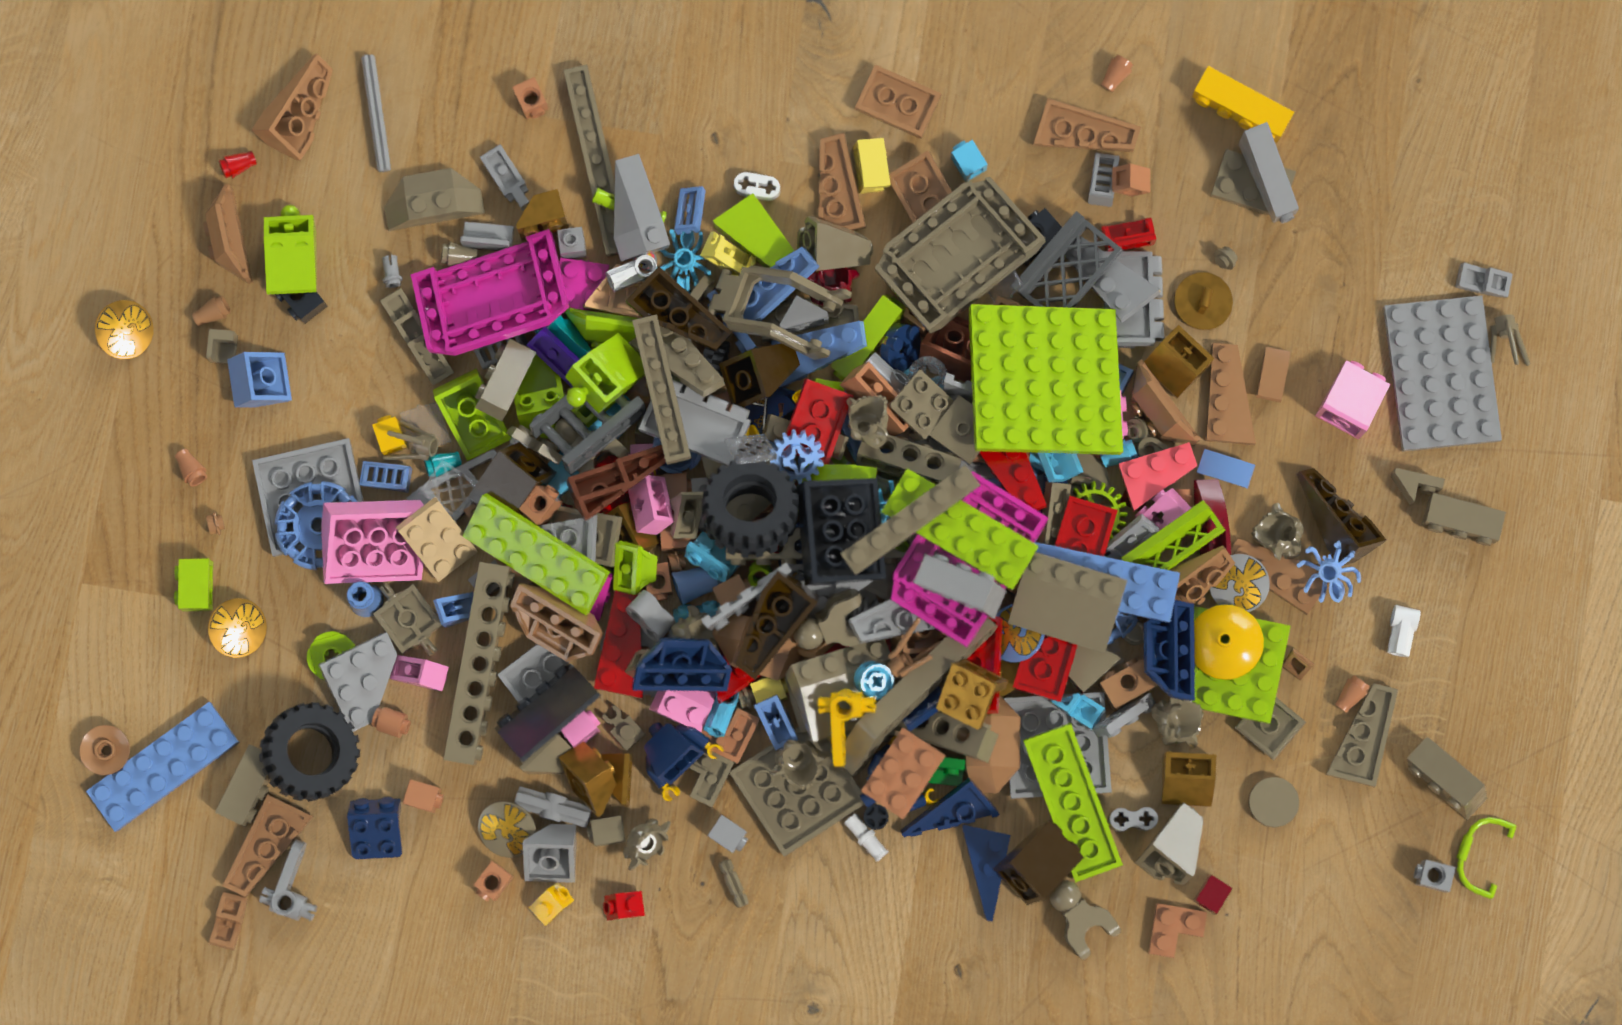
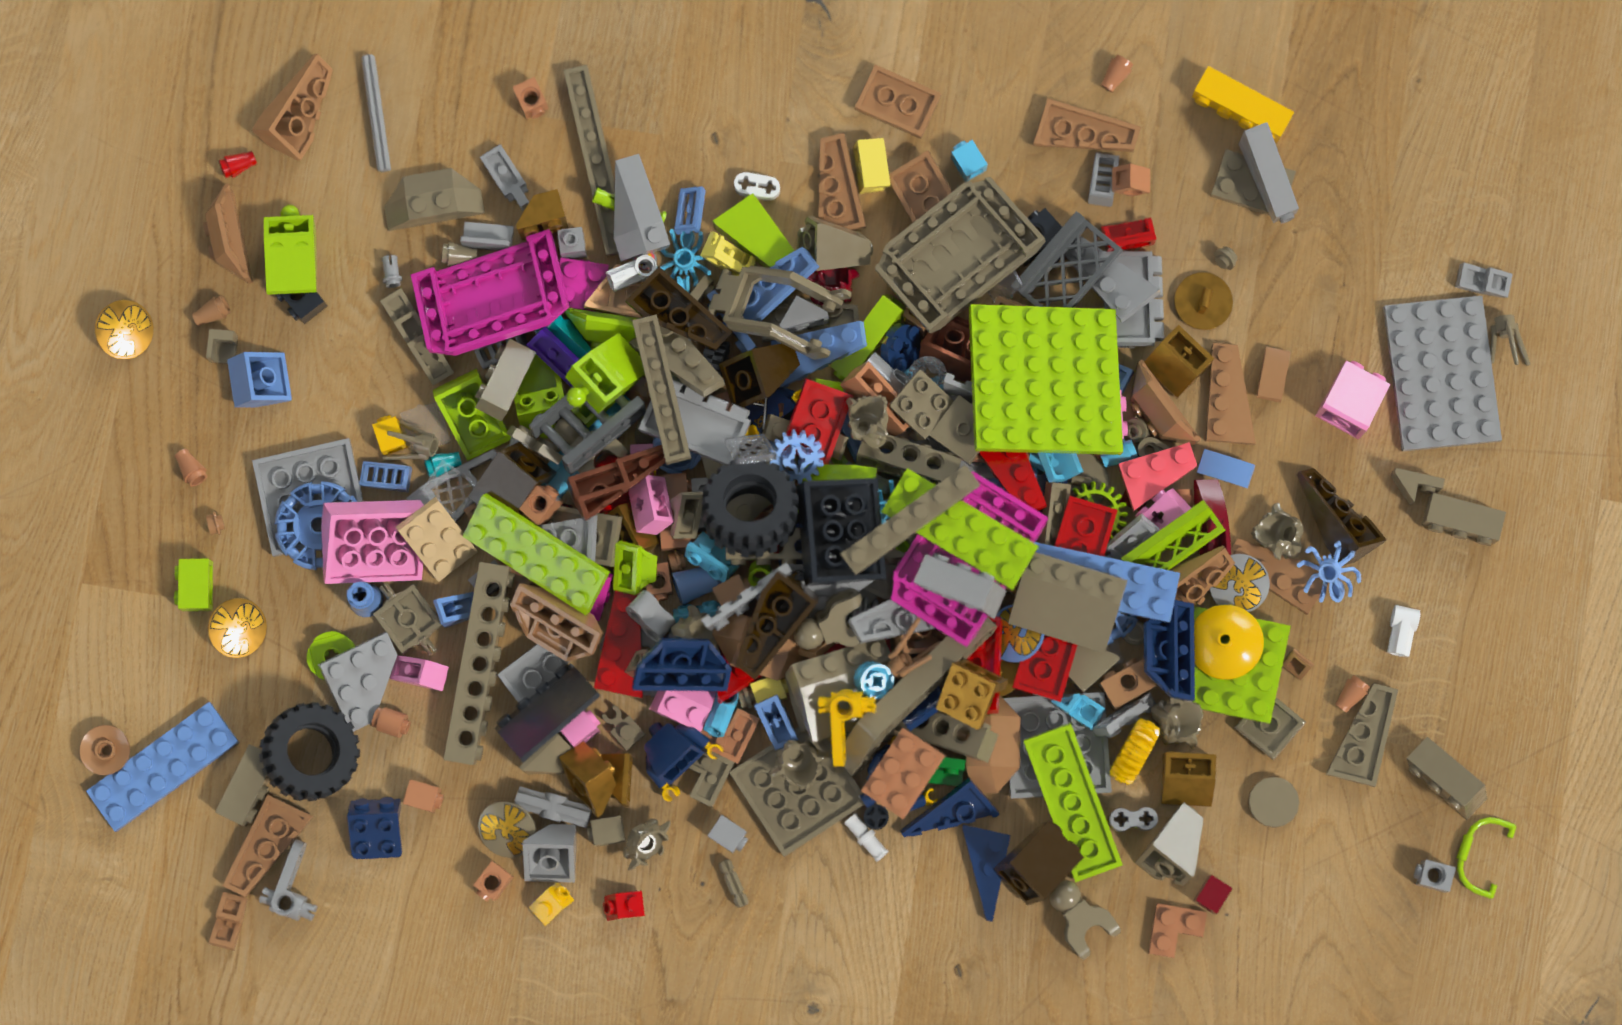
(1134, 751): none -> yellow gear

